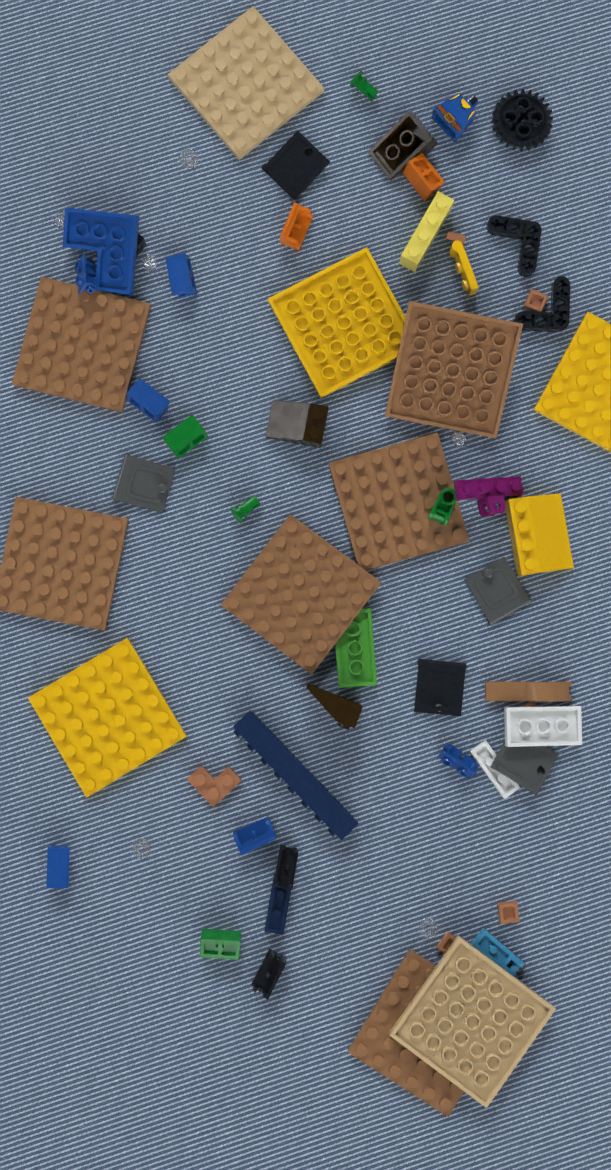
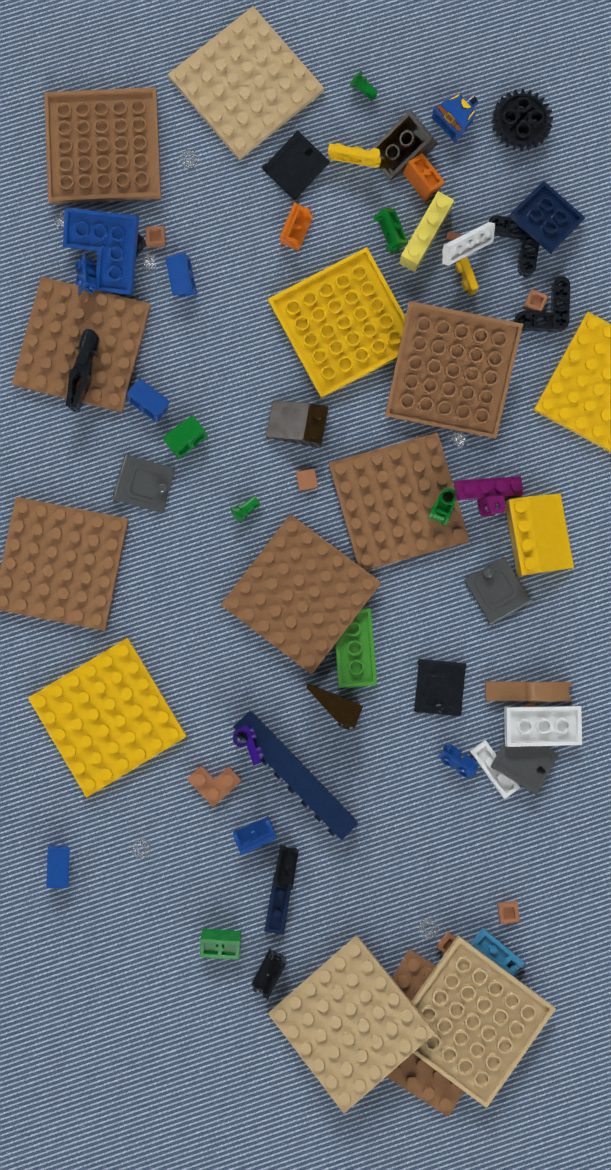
(82, 369): none -> black arm
(102, 145): none -> medium nougat plate
(155, 236): none -> nougat tile
(254, 751): none -> dark purple plate
(306, 479): none -> nougat tile
(351, 1023): none -> tan plate
(354, 155): none -> yellow plate
(392, 229): none -> green hinge
(468, 243): none -> white plate
(547, 217): none -> dark blue plate

